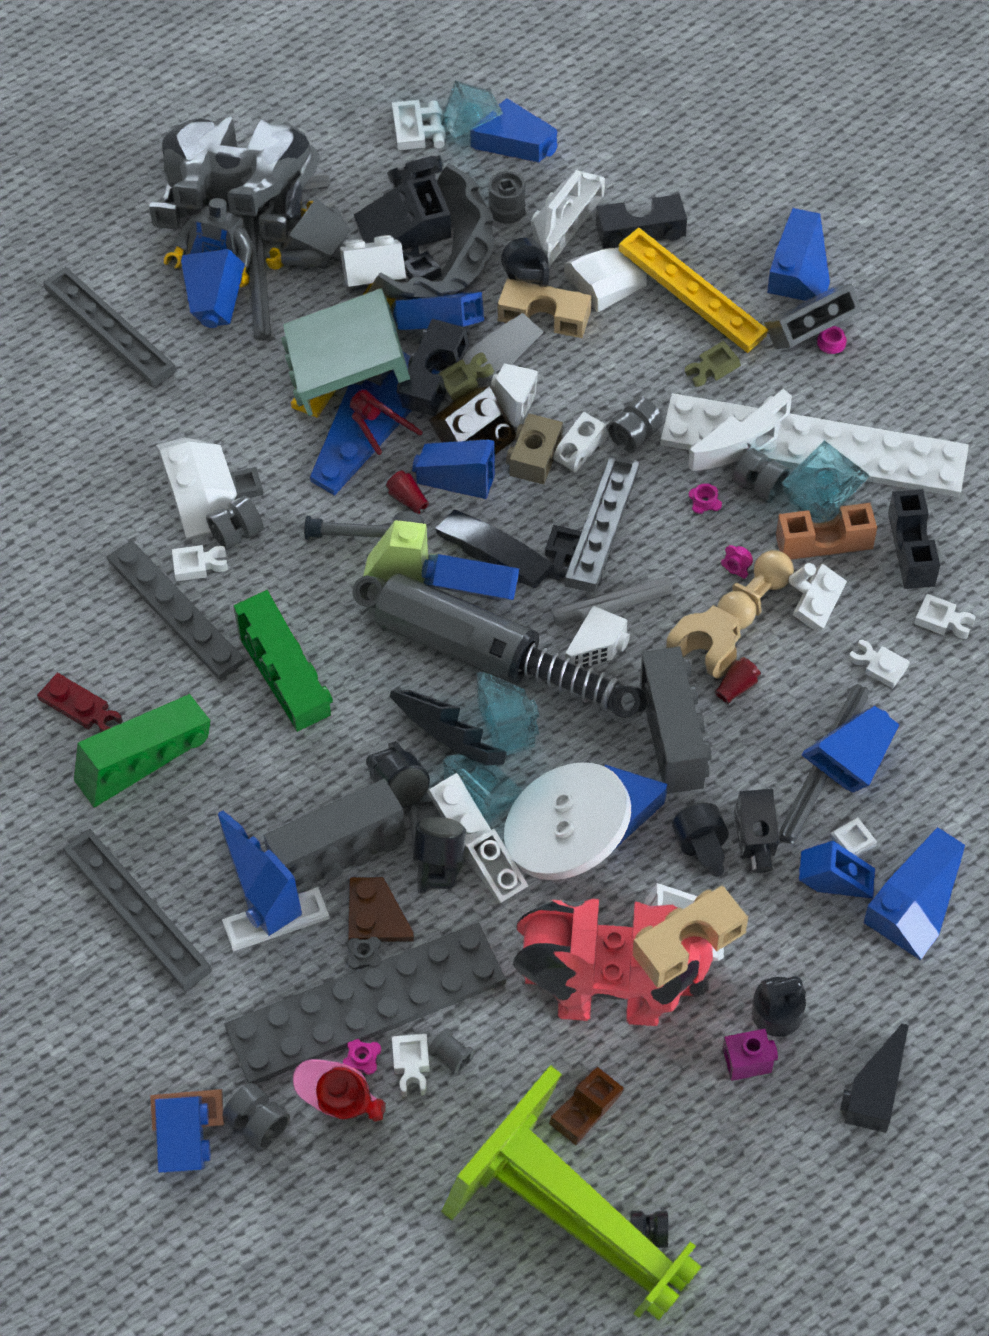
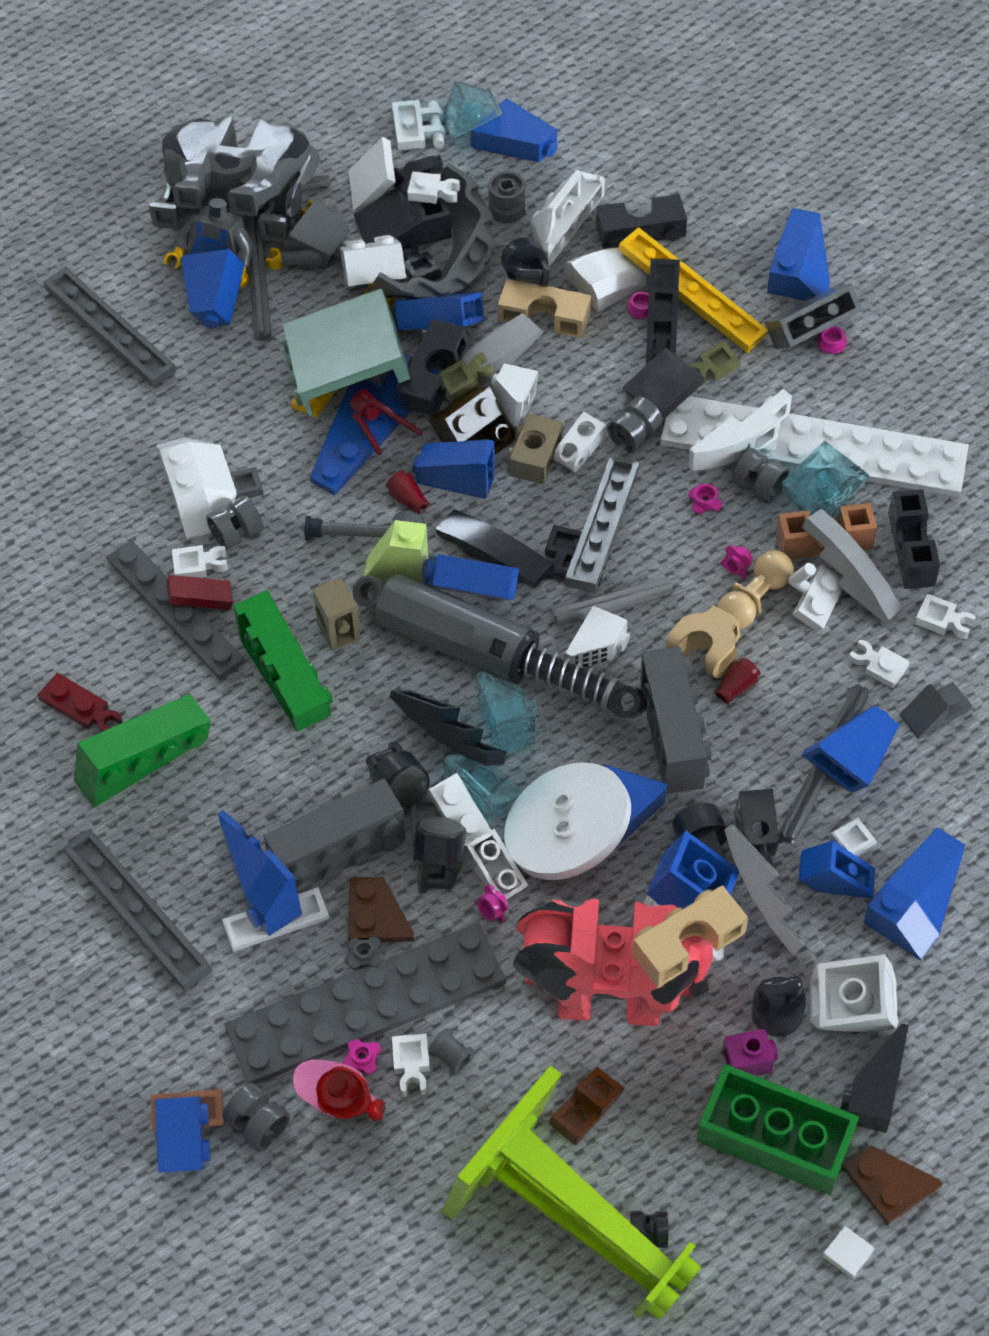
(199, 592): none -> dark red tile
(336, 613): none -> dark tan brick
(371, 175): none -> white tile
(429, 187): none -> white plate
(492, 904): none -> dark pink plate
(638, 305): none -> dark pink plate
(662, 307): none -> black slope
(665, 382): none -> black tile
(689, 870): none -> blue brick
(757, 877): none -> light grey slope
(777, 1129): none -> green brick
(848, 1252): none -> white tile
(854, 995): none -> white slope
(860, 575): none -> light grey slope
(889, 1182): none -> reddish brown wing
(934, 708): none -> dark grey slope

